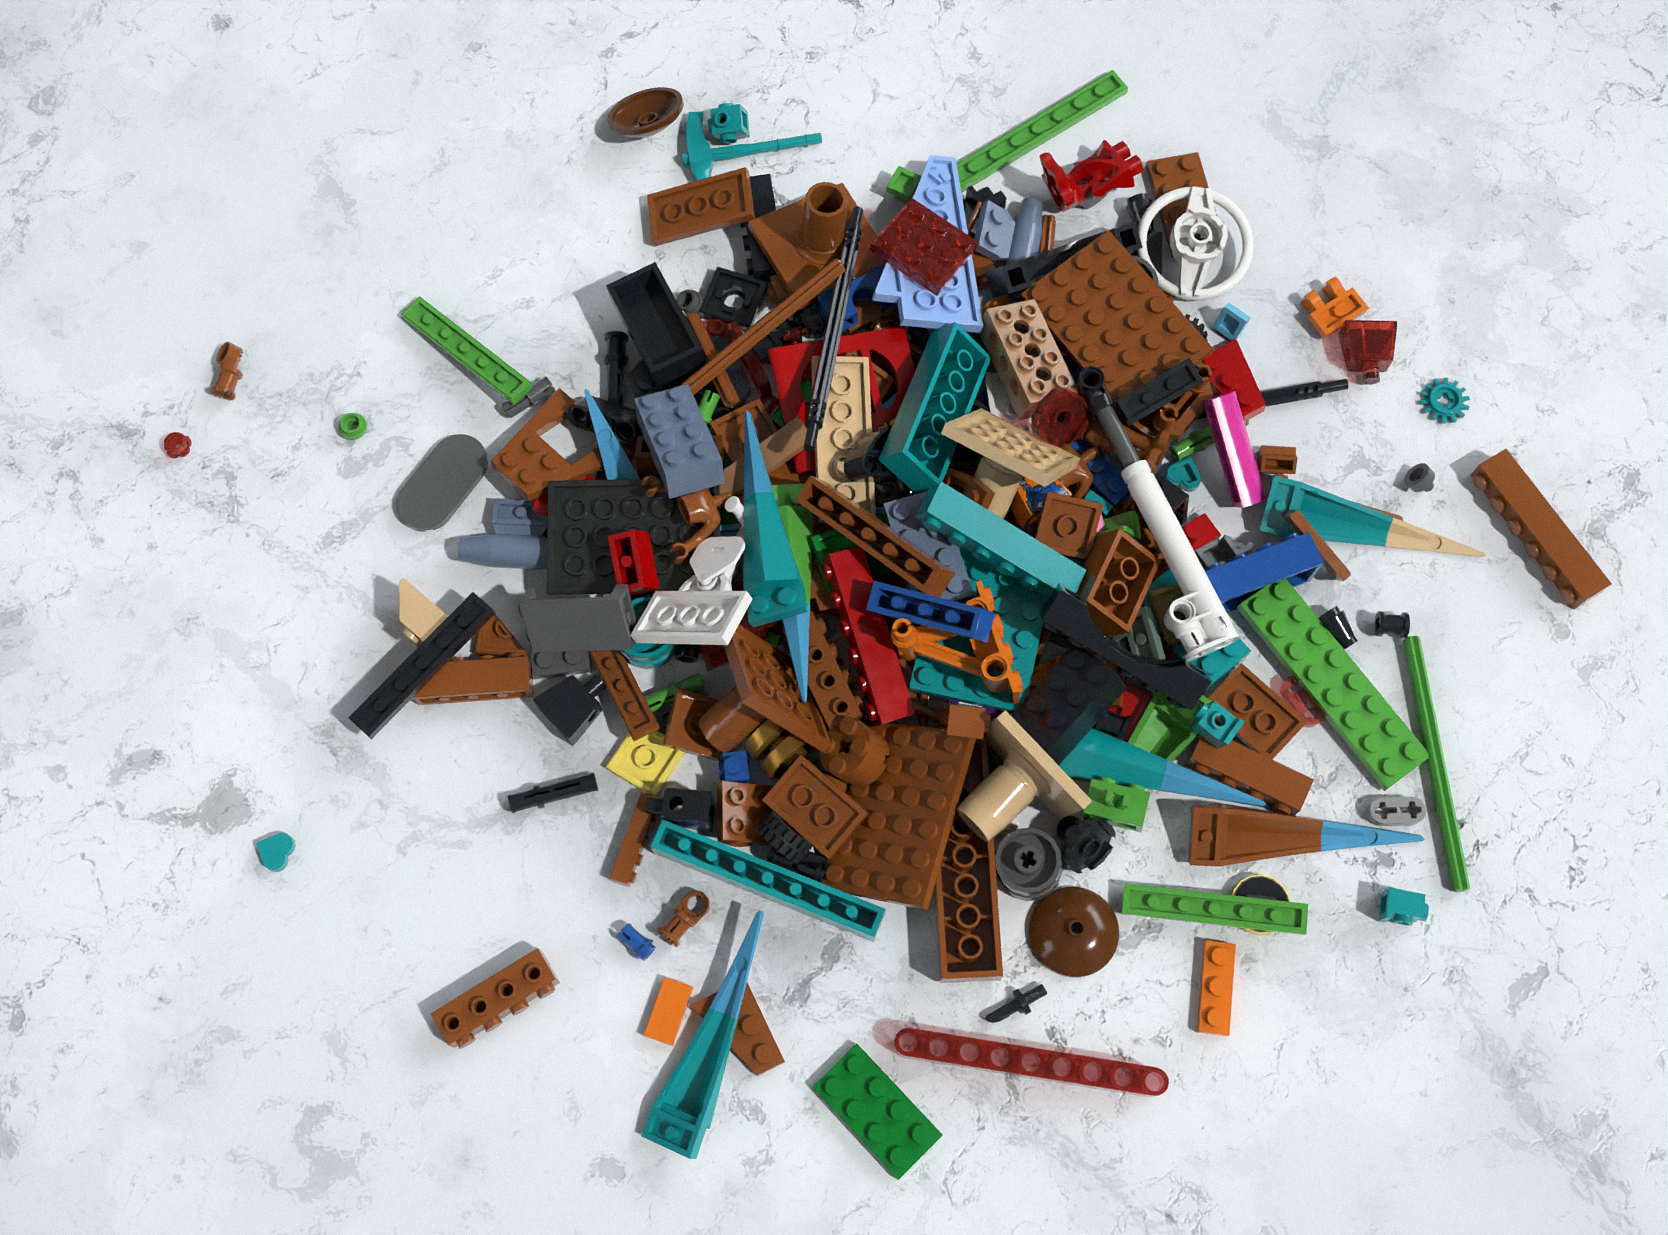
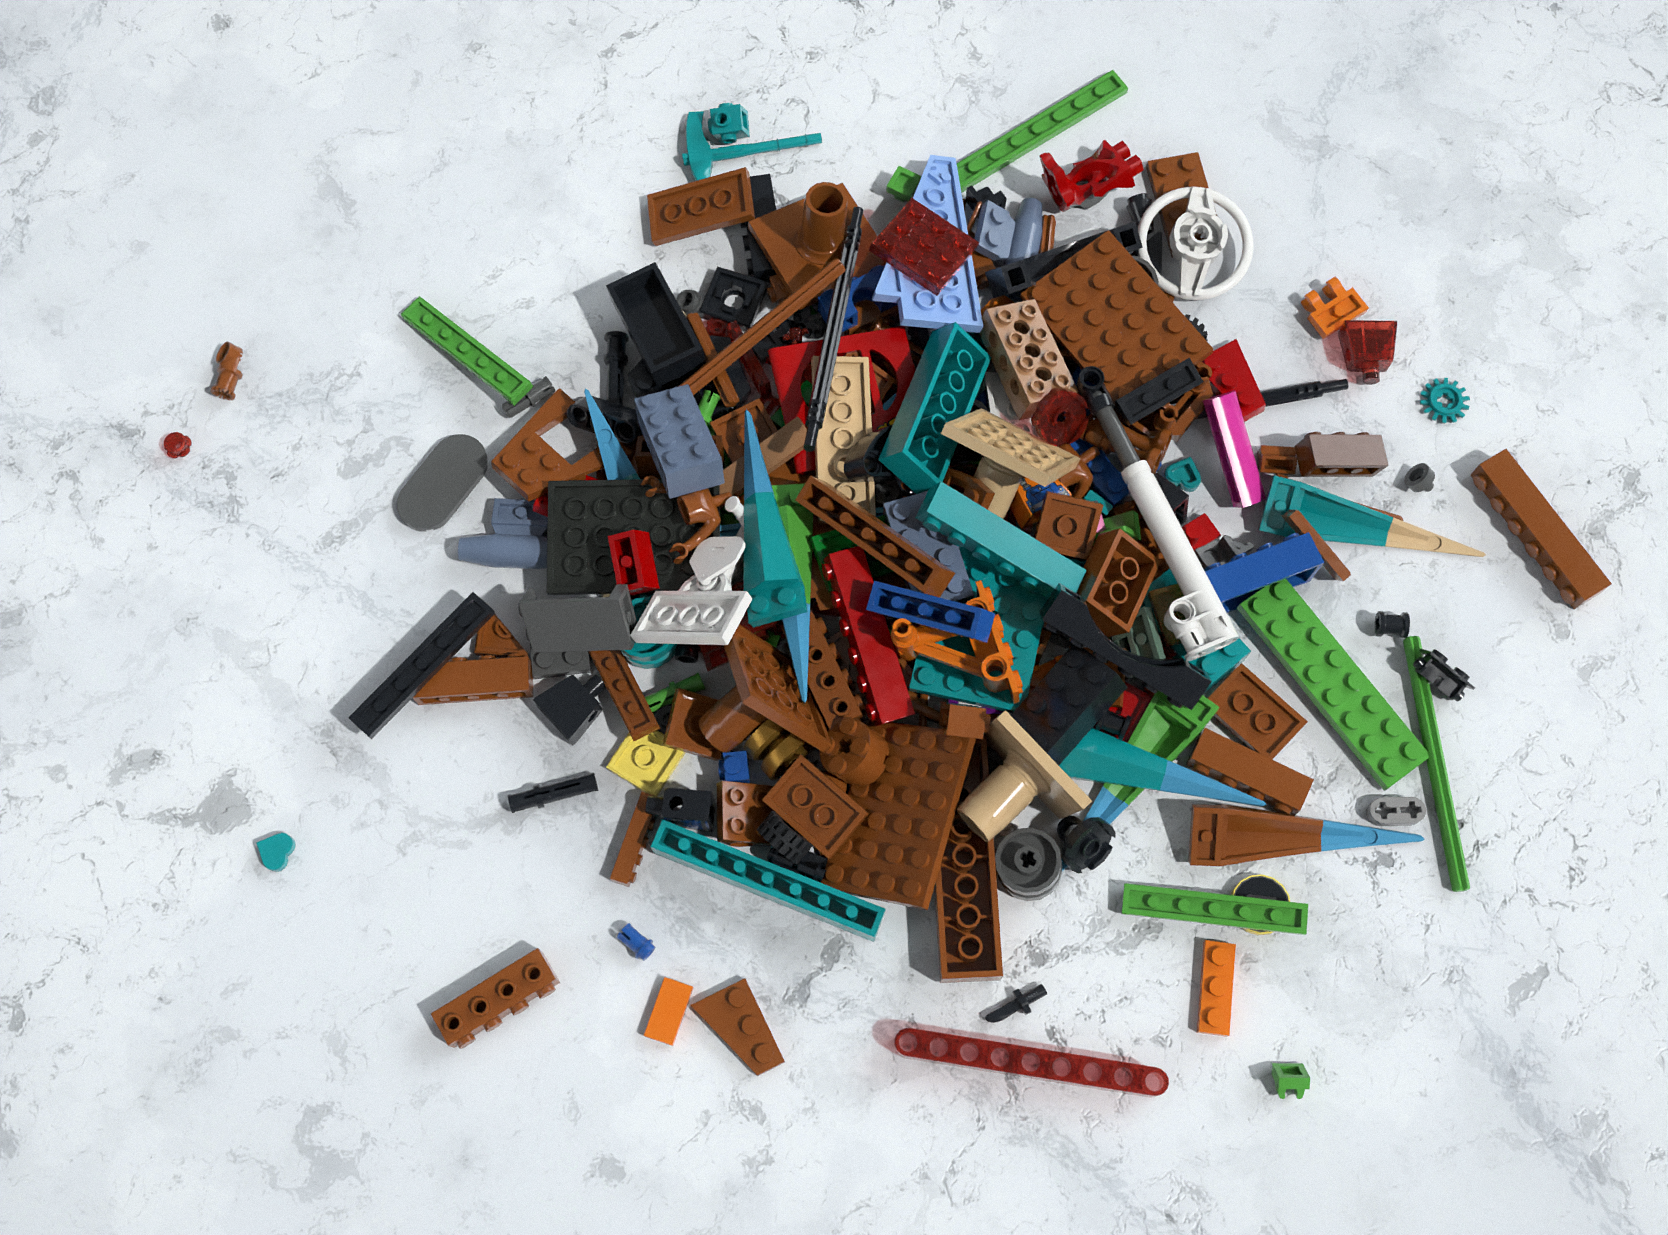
(352, 419): bright green plate -> none
(417, 613): tan slope -> none
(646, 112): reddish brown dish -> none
(683, 918): dark orange connector -> none
(691, 1093): teal plate -> none
(877, 1111): green plate -> none
(1069, 952): reddish brown dish -> none
(1117, 804): bright green brick -> none
(1195, 442): bright green pin -> none
(1206, 727): teal brick -> none
(1231, 322): medium azure tile -> none
(1290, 1077): none -> bright green tile
(1297, 702): clear red beam -> none
(1338, 625): black cone -> none
(1341, 455): none -> brick
(1402, 906): teal brick -> none
(1435, 666): none -> black hinge

